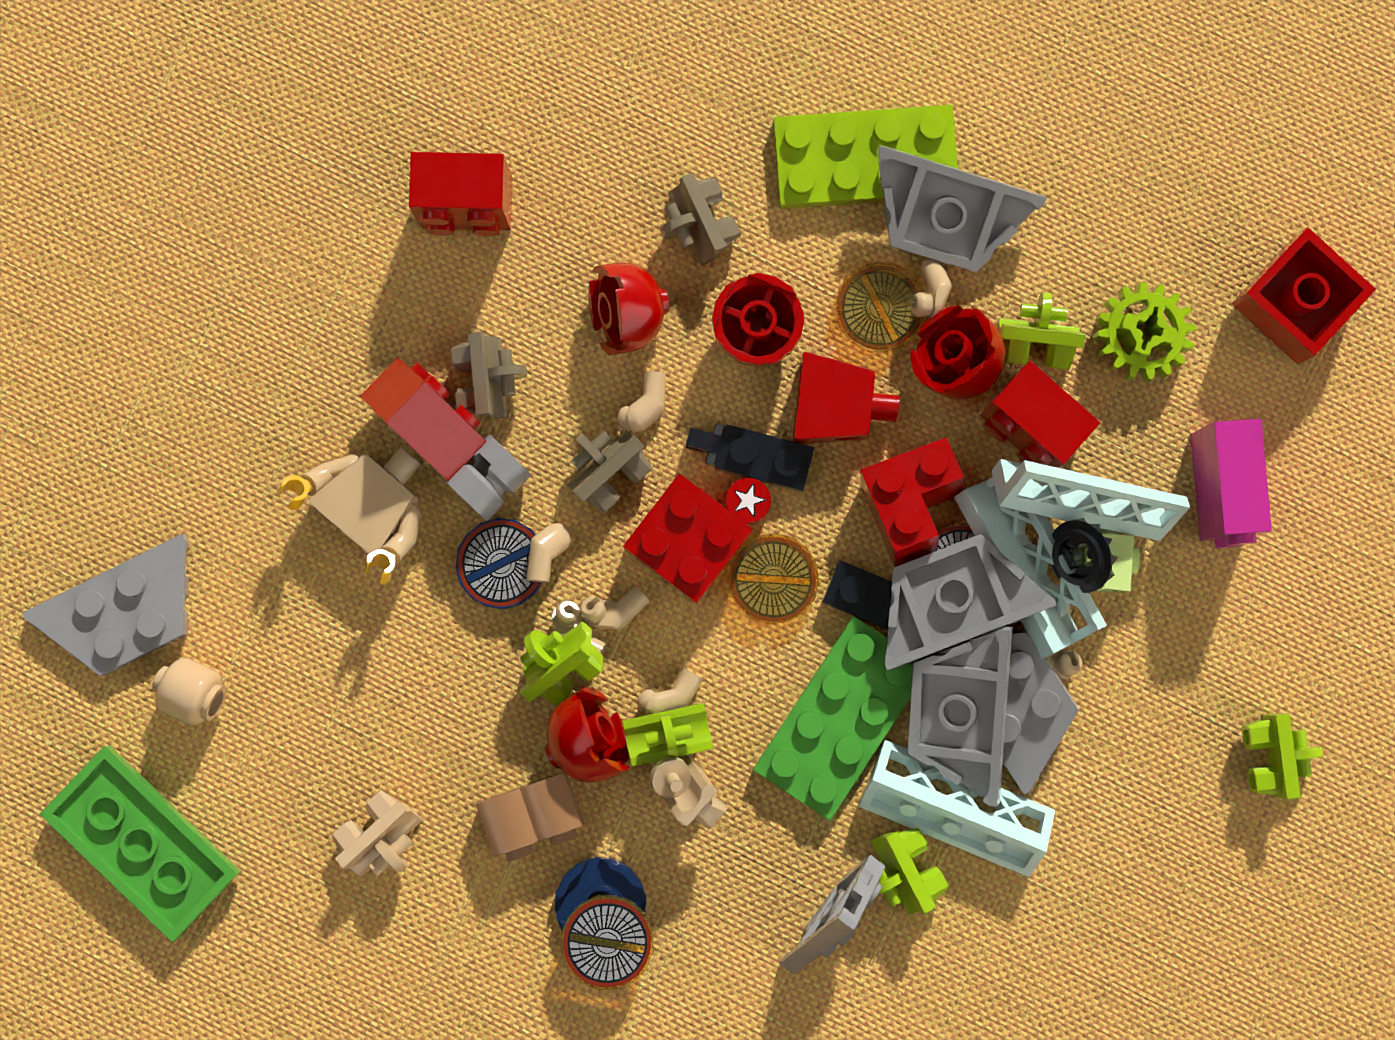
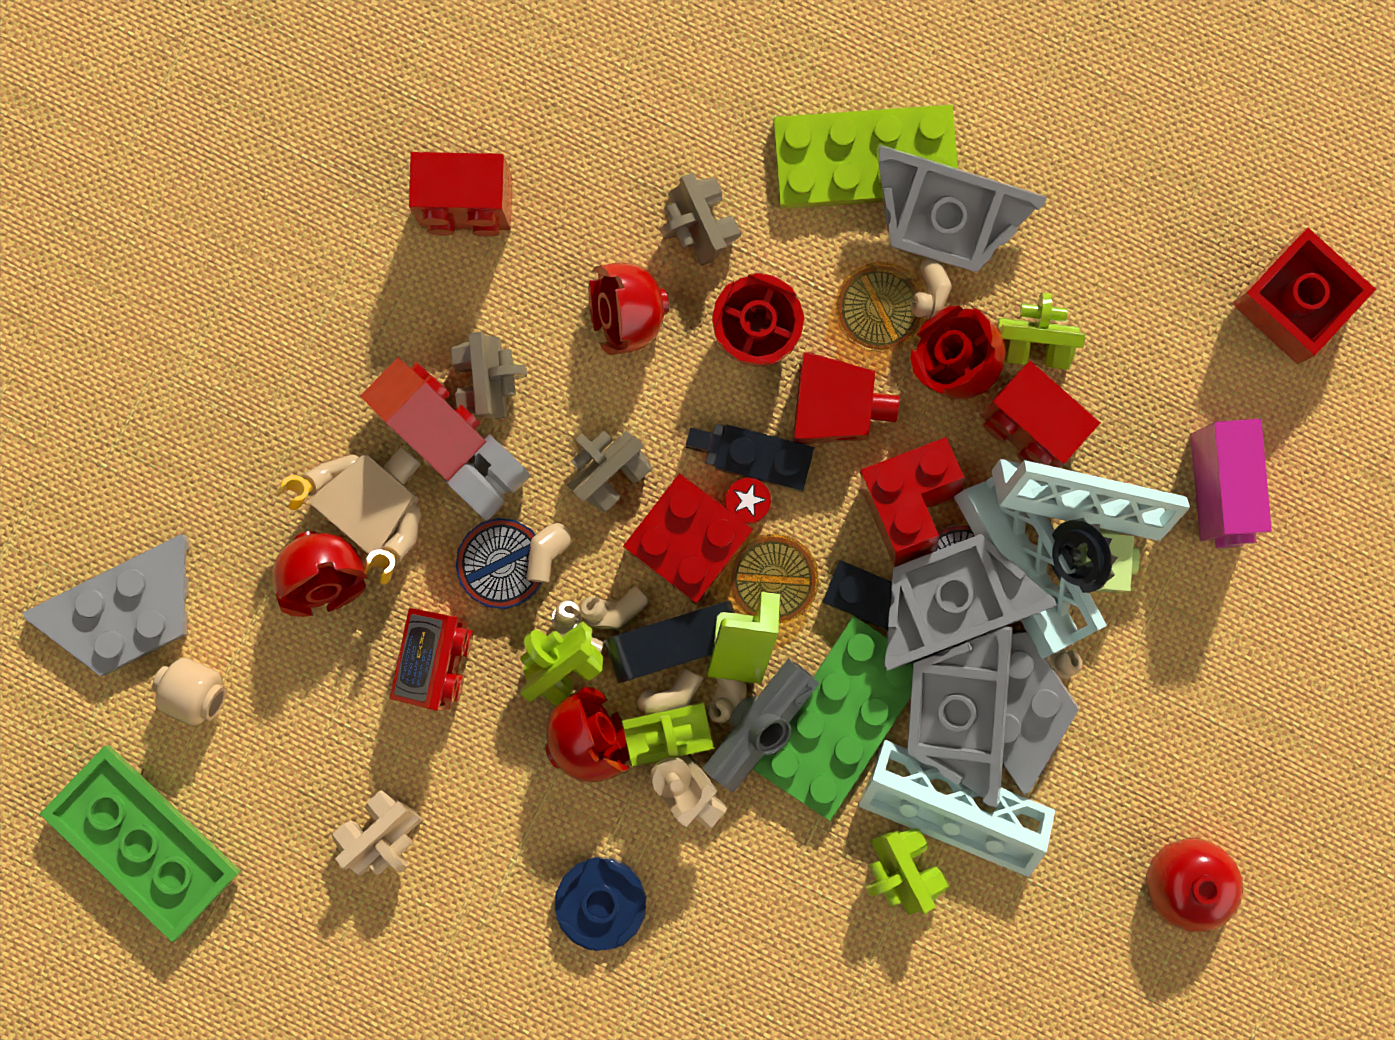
(317, 572): none -> red cylinder
(431, 660): none -> slope
(531, 815): medium nougat brick -> none
(607, 942): tile -> none
(648, 407): tan arm -> none
(664, 643): none -> black beam
(726, 699): none -> tan arm
(745, 642): none -> lime panel
(761, 725): none -> dark grey piece
(837, 915): light grey wing -> none
(1163, 336): lime gear -> none
(1194, 885): none -> red cylinder
(1286, 752): lime hips -> none

